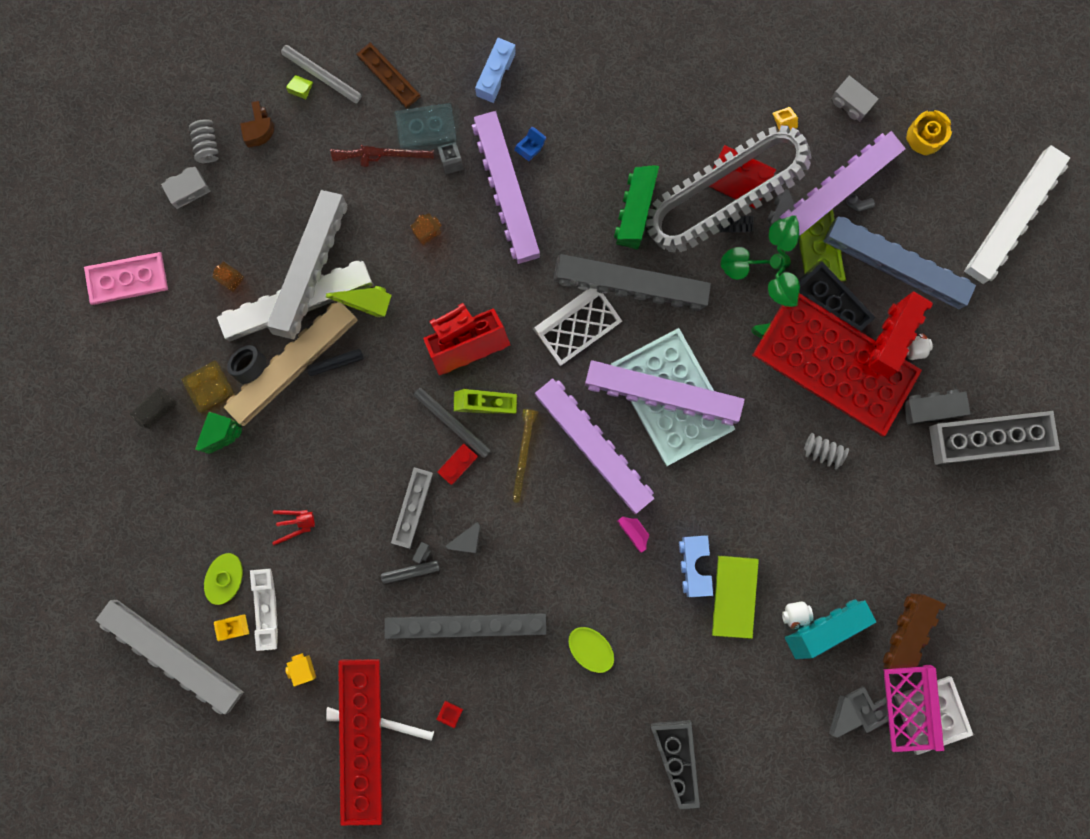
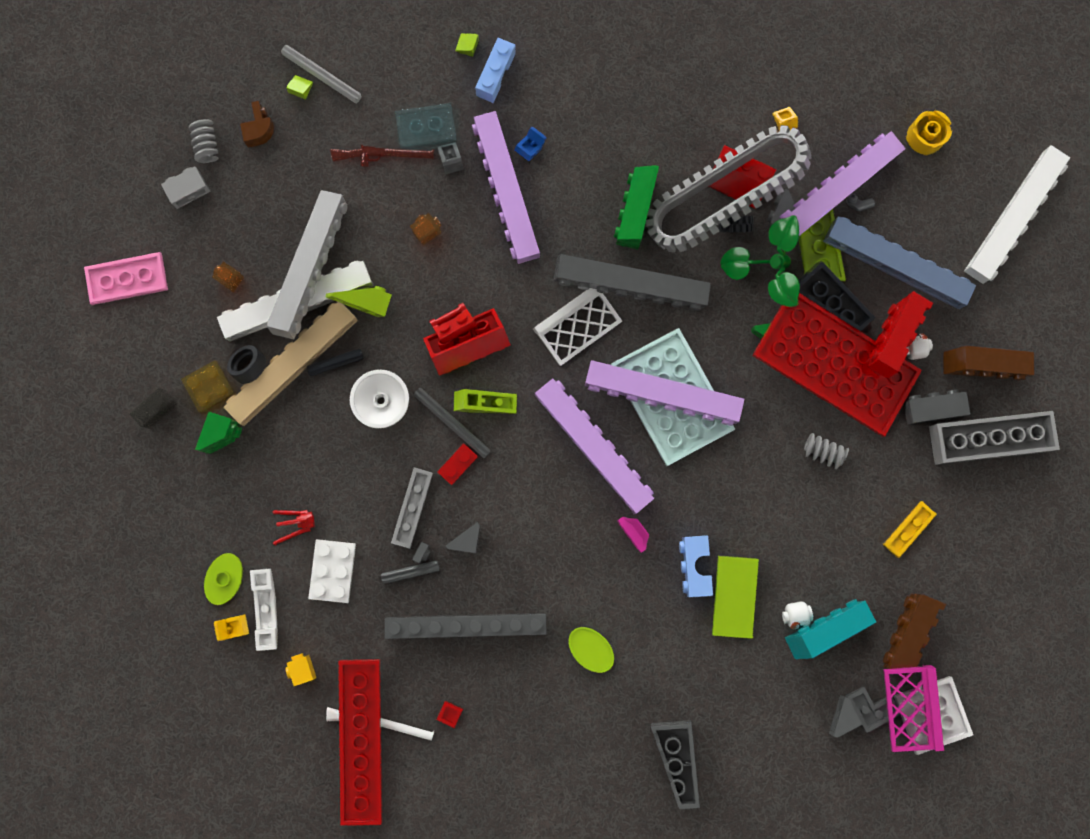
(169, 656): light grey brick -> none
(332, 571): none -> white plate
(369, 389): none -> white dish
(388, 75): reddish brown tile -> none
(467, 44): none -> lime slope
(529, 418): clear yellow piece -> none
(854, 99): light grey brick -> none
(909, 529): none -> yellow tile
(988, 362): none -> reddish brown wedge

